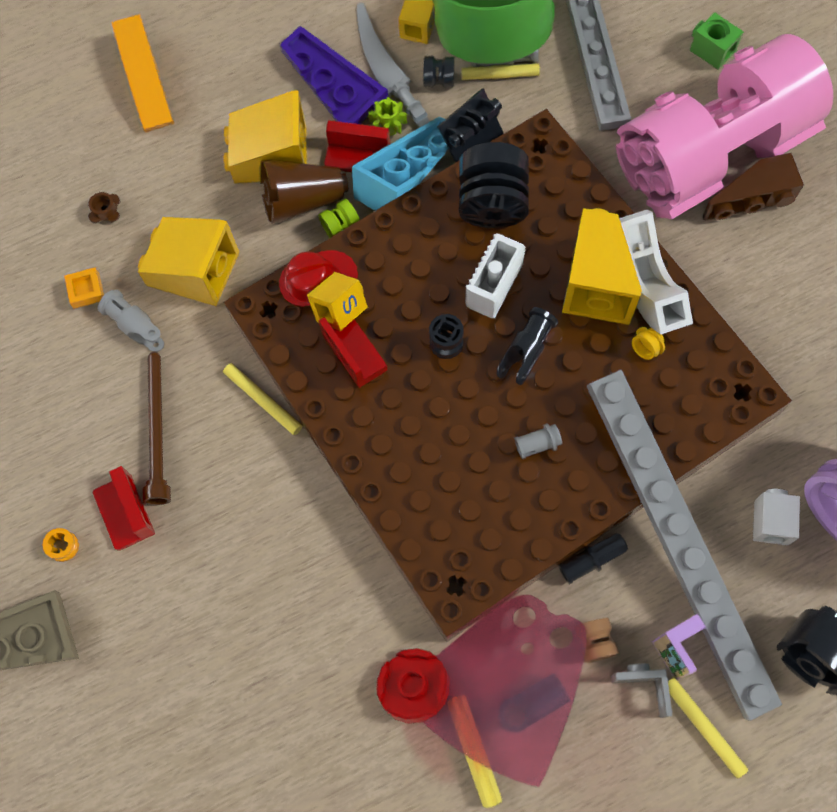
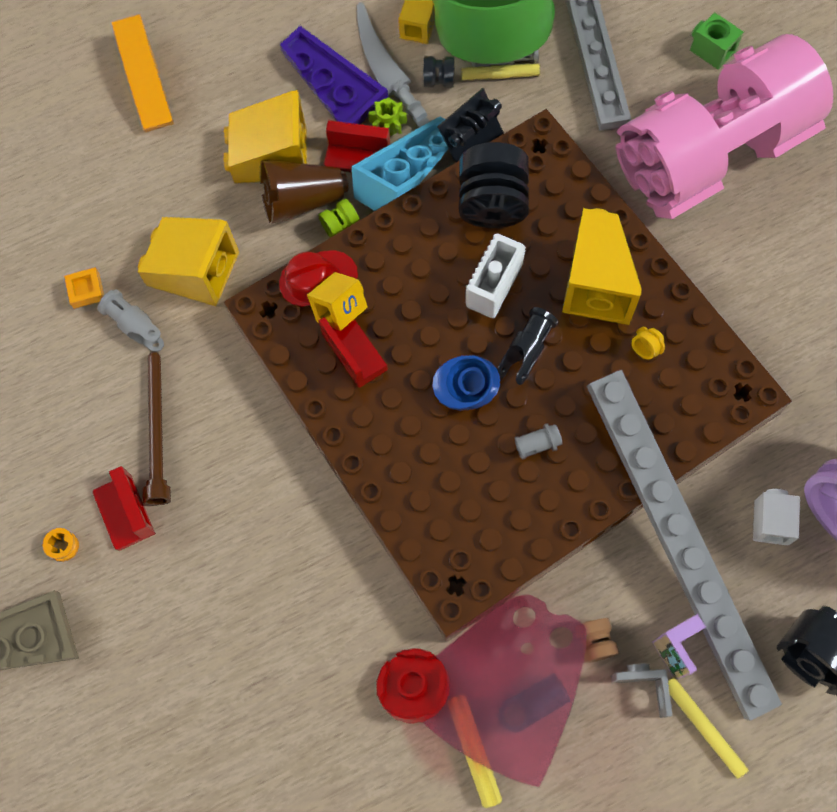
(100, 201): reddish brown plate -> none
(262, 399): light yellow bar -> none
(446, 344): black wheel -> none
(466, 382): none -> blue hat
(593, 558): black axle -> none
(661, 301): white arch -> none
(763, 185): reddish brown slope -> none

